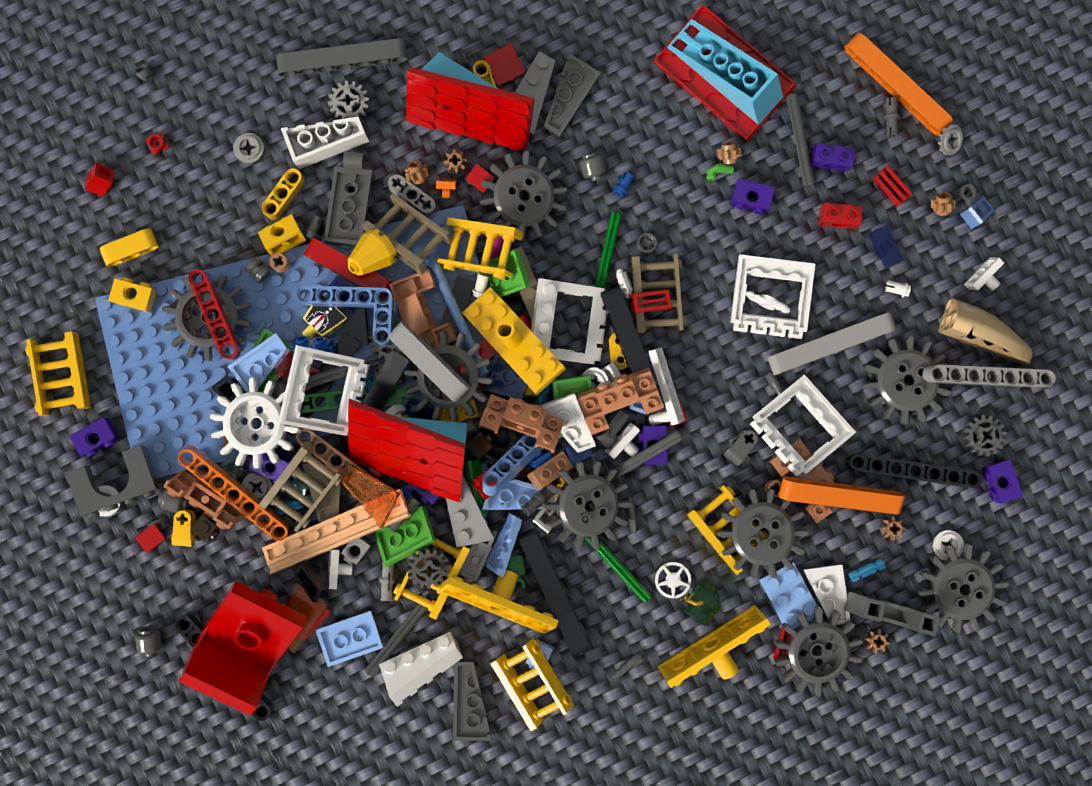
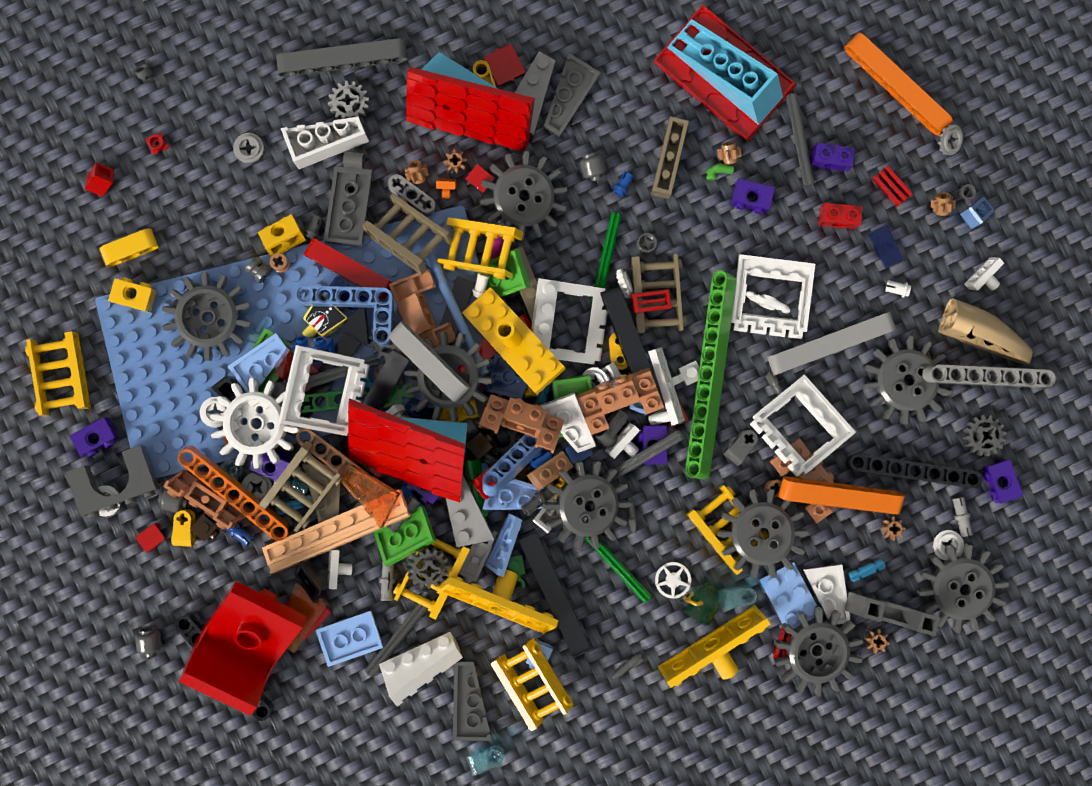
(208, 307): red beam -> none
(208, 406): none -> white gear
(241, 534): none -> blue axle
(282, 203): yellow beam -> none
(364, 547): light grey brick -> none
(371, 253): yellow cone -> none
(482, 761): none -> clear light blue piece
(669, 157): none -> dark tan brick
(688, 374): none -> white plate
(713, 384): none -> bright green beam
(733, 597): none -> clear light blue piece
(892, 117): dark grey pin -> none
(962, 516): none -> light grey pin

